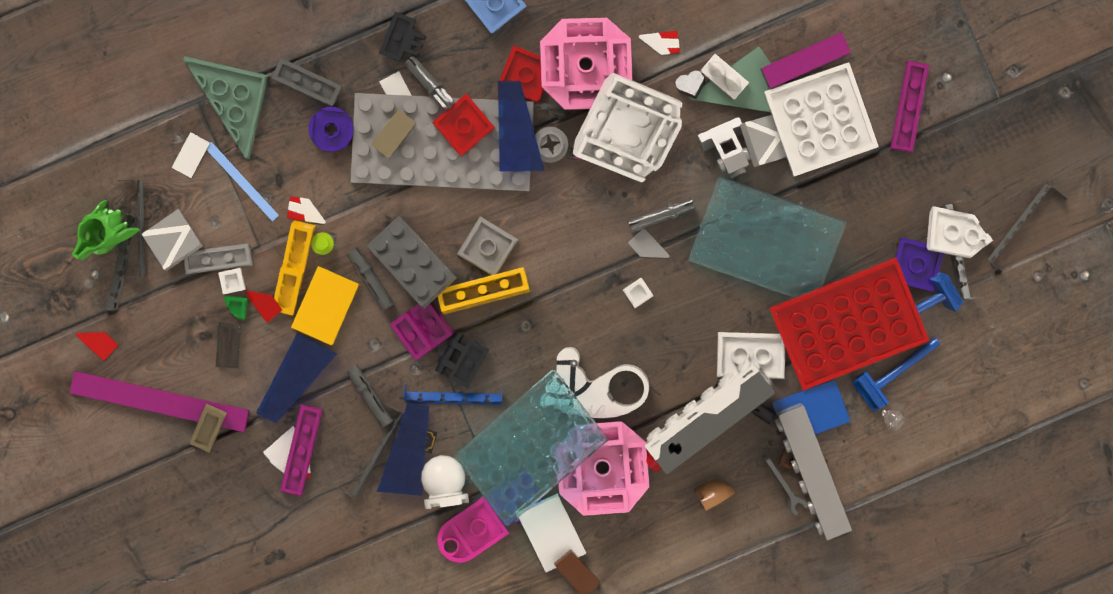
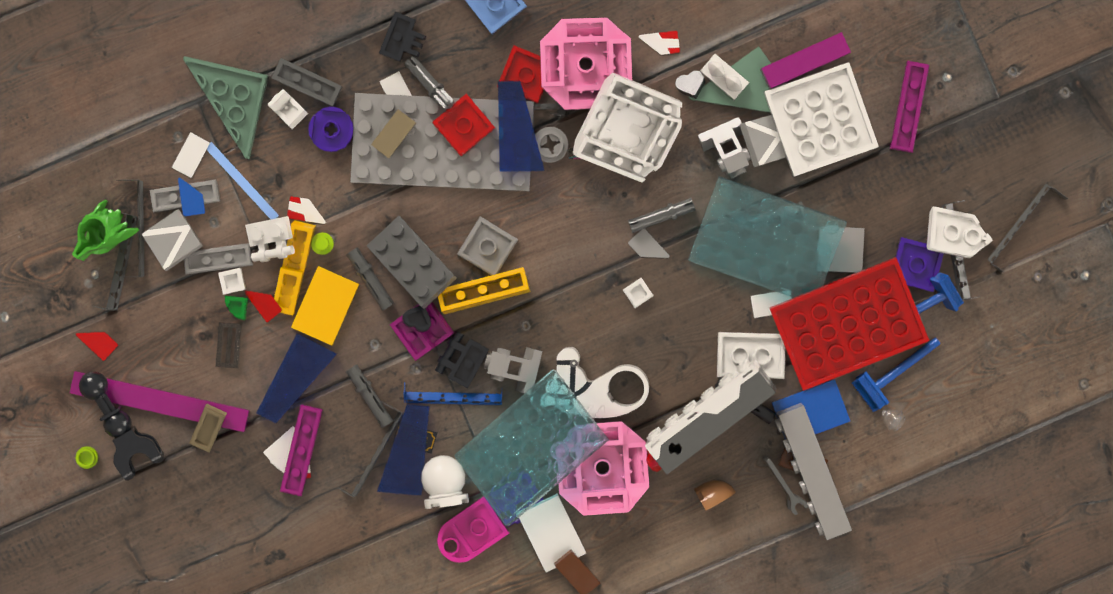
(86, 457): none -> lime plate
(119, 425): none -> black piece
(169, 197): none -> light grey tile
(191, 199): none -> blue sticker
(270, 231): none -> white plate
(287, 108): none -> white bracket
(417, 318): none -> black tile
(498, 364): none -> light grey tile
(762, 302): none -> white sticker
(849, 251): none -> light grey tile

